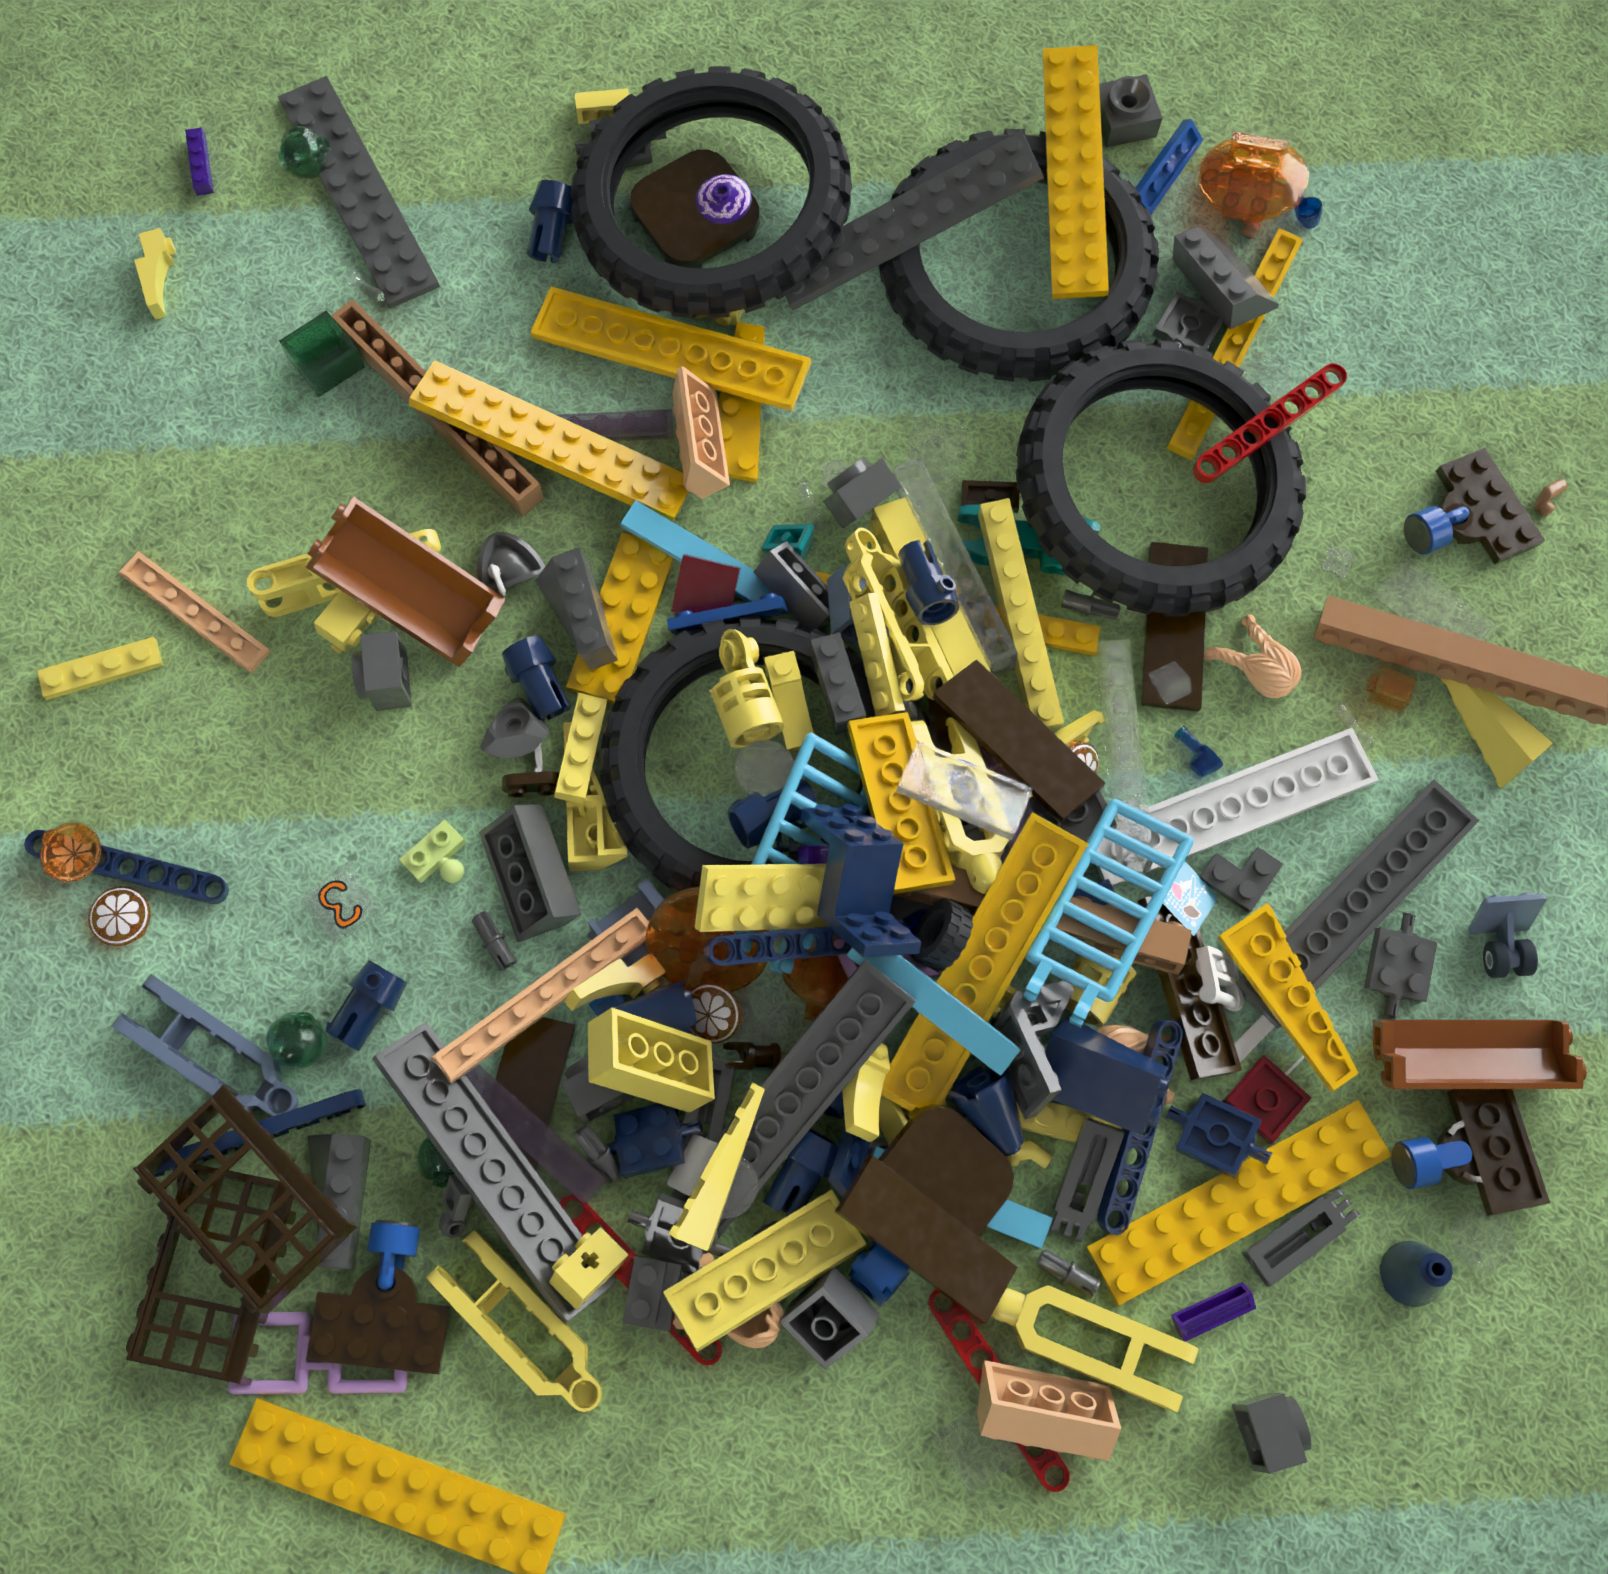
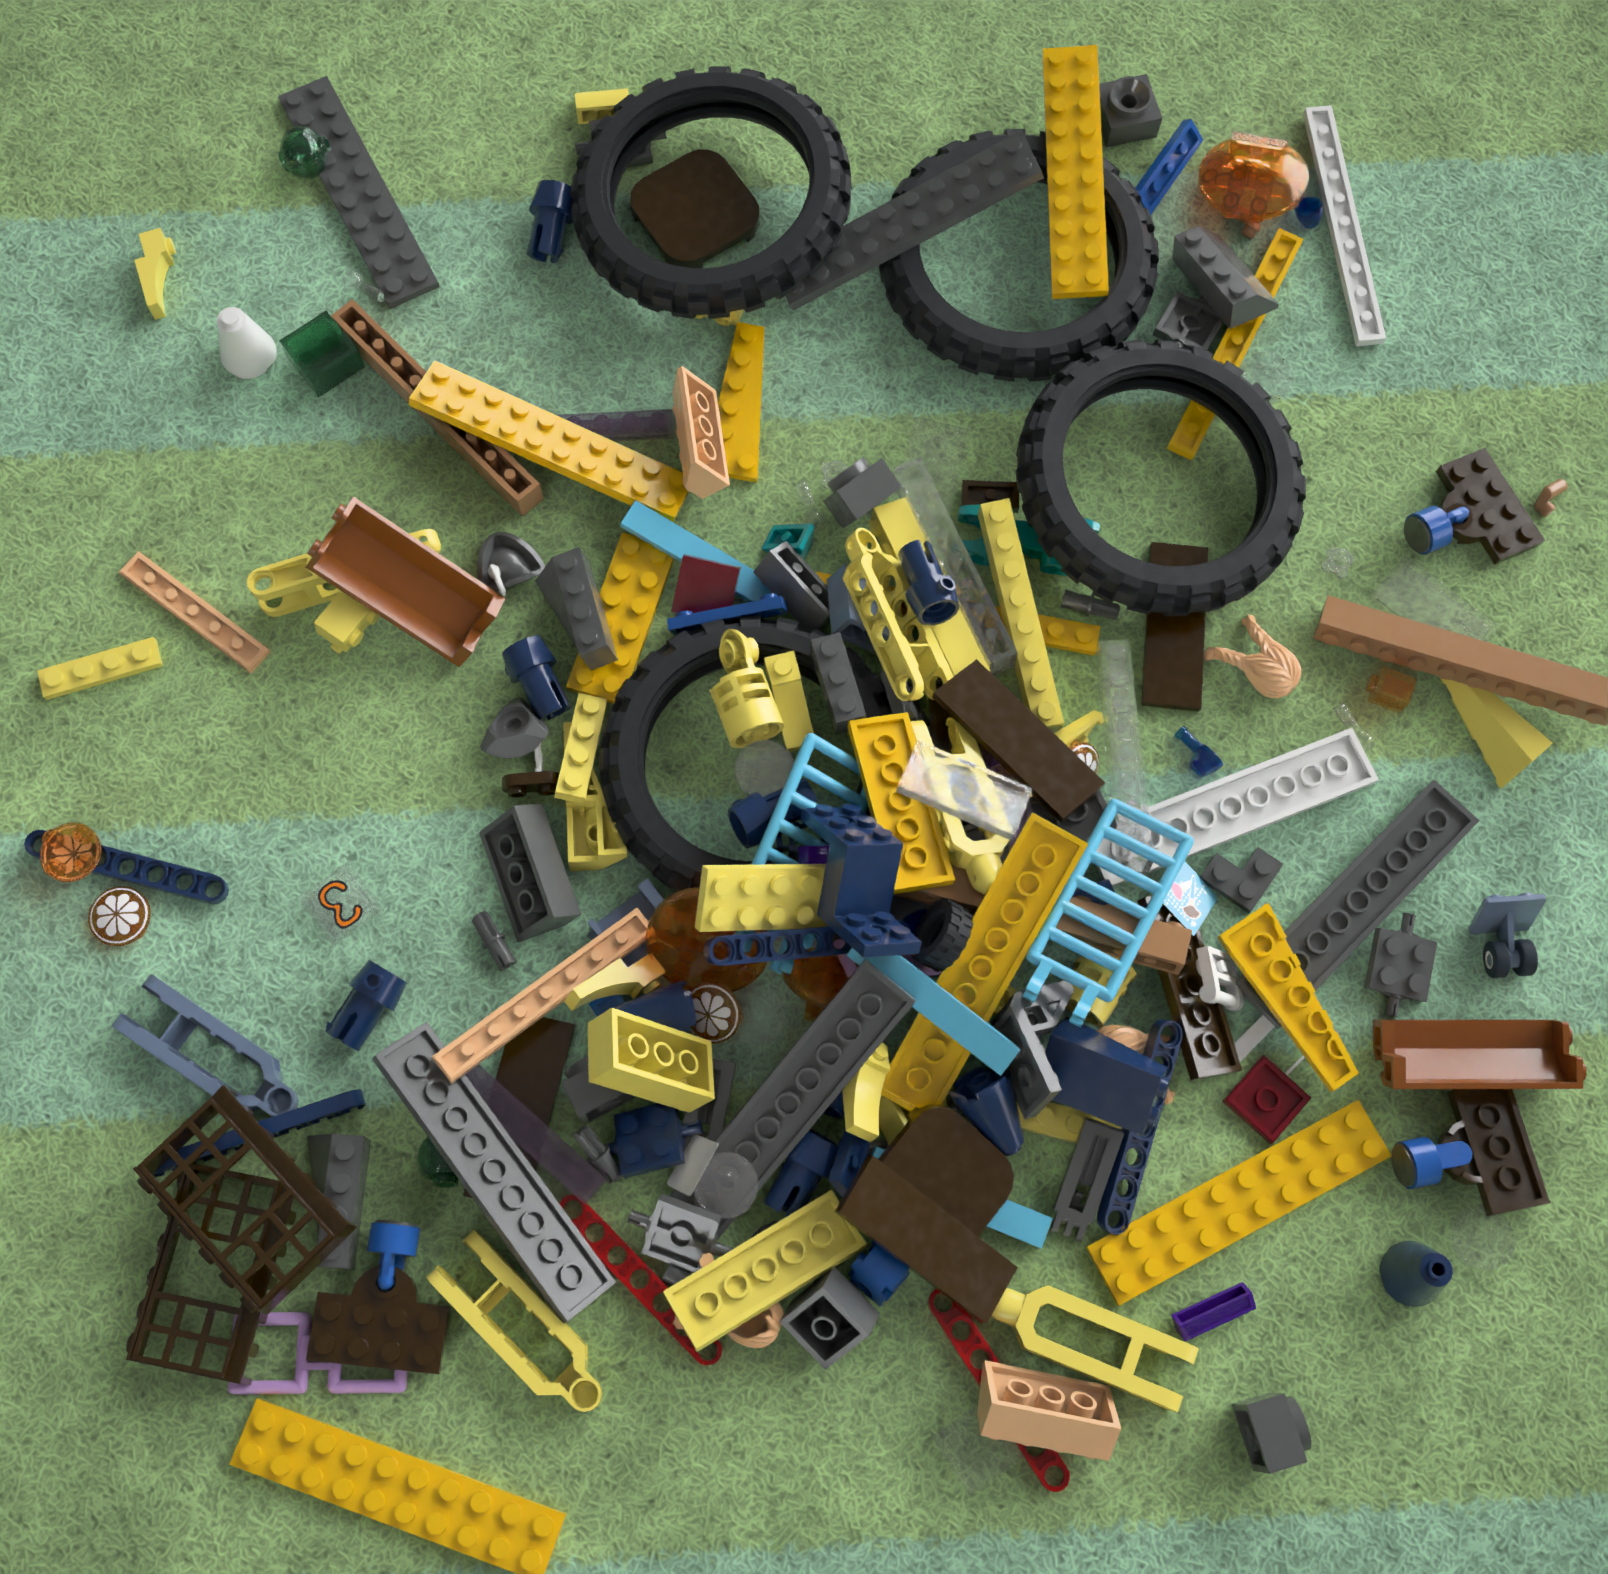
(199, 161): dark purple piece -> none
(243, 344): none -> white cone
(296, 1040): clear green plant -> none
(382, 671): dark grey piece -> none
(435, 852): yellowish green plate -> none
(456, 1201): dark grey plate -> none
(578, 1283): light yellow brick -> none
(645, 1297): dark grey plate -> none
(667, 344): yellow plate -> none
(706, 1204): light yellow wedge -> none
(726, 207): dish -> none
(753, 1055): dark brown piece -> none
(876, 655): light yellow plate -> none
(1031, 1151): light yellow arm -> none
(1068, 1273): dark grey axle -> none
(1171, 682): clear slope -> none
(1218, 1135): dark blue plate -> none
(1261, 431): red beam -> none
(1288, 1244): dark grey hinge -> none
(1344, 226): none -> white plate

